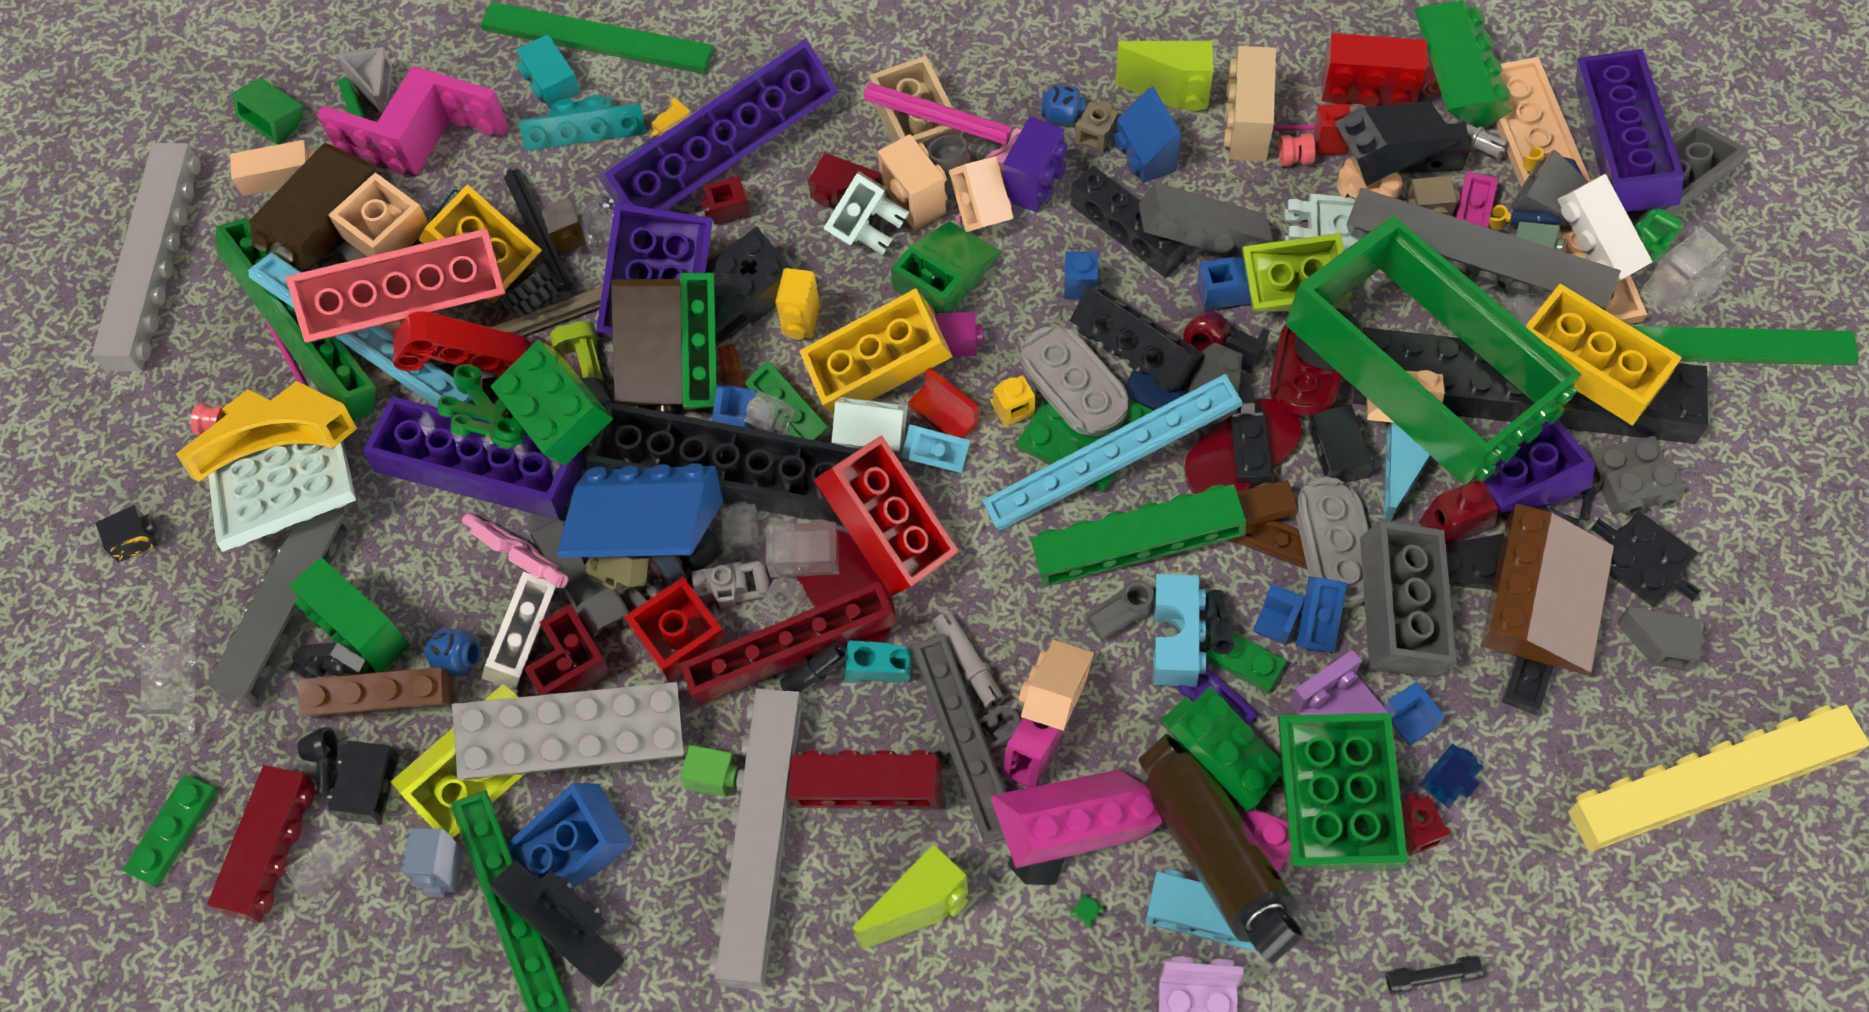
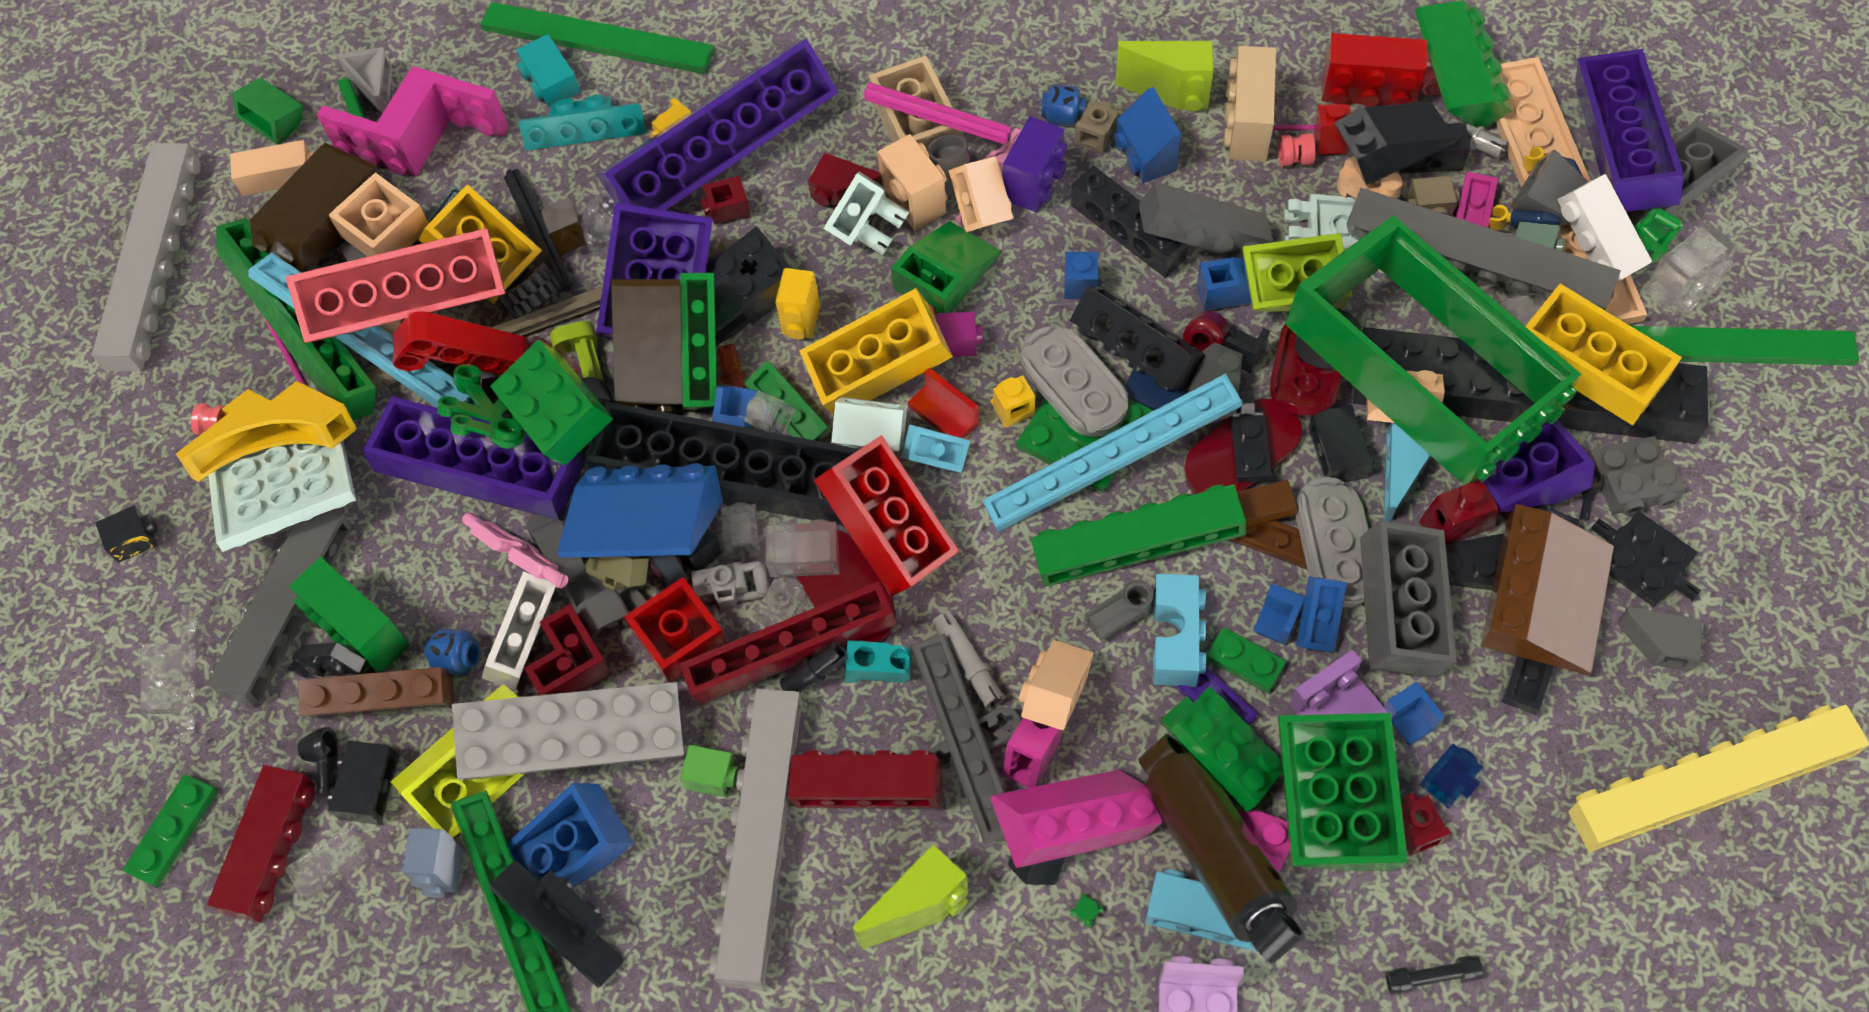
(1220, 634): black pin -> none

